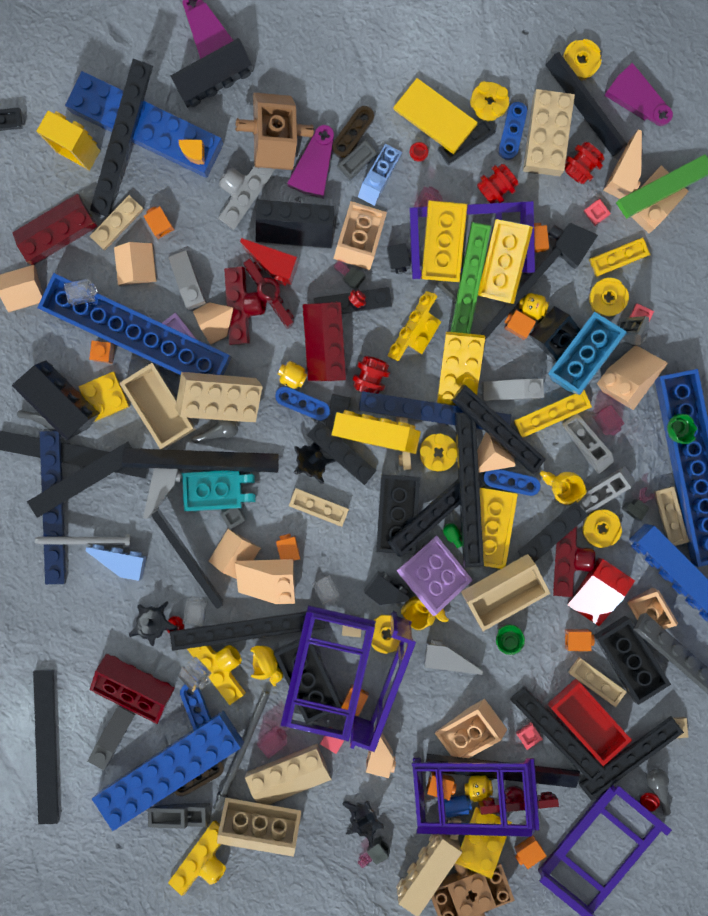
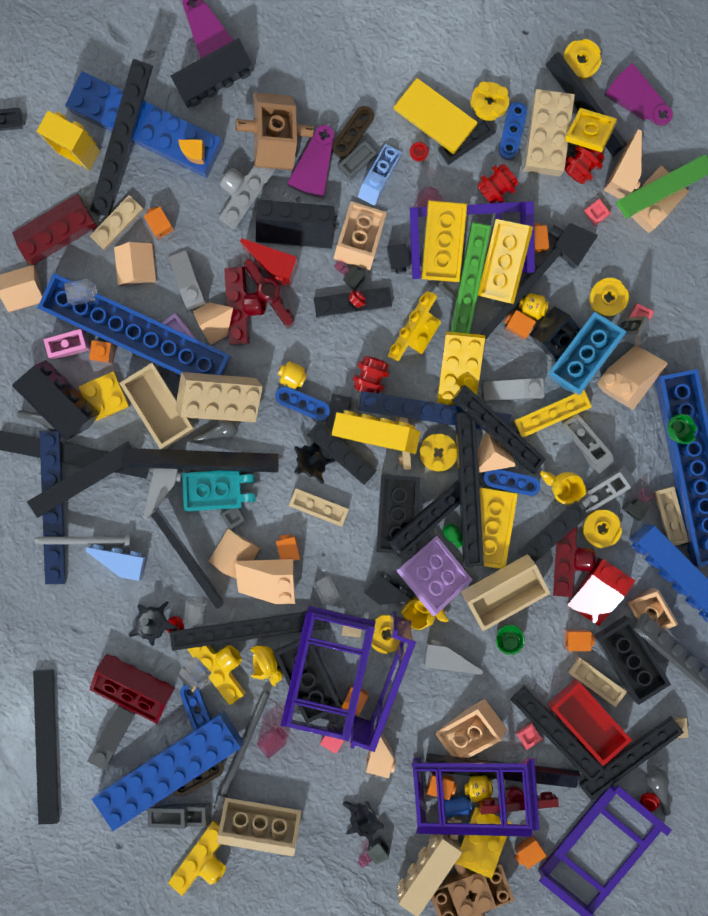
(67, 344): none -> bright pink brick
(288, 775): tan slope -> none
(324, 341): dark red slope -> none
(590, 130): none -> yellow plate
(608, 420): clear pink brick -> none
(619, 257): yellow tile -> none

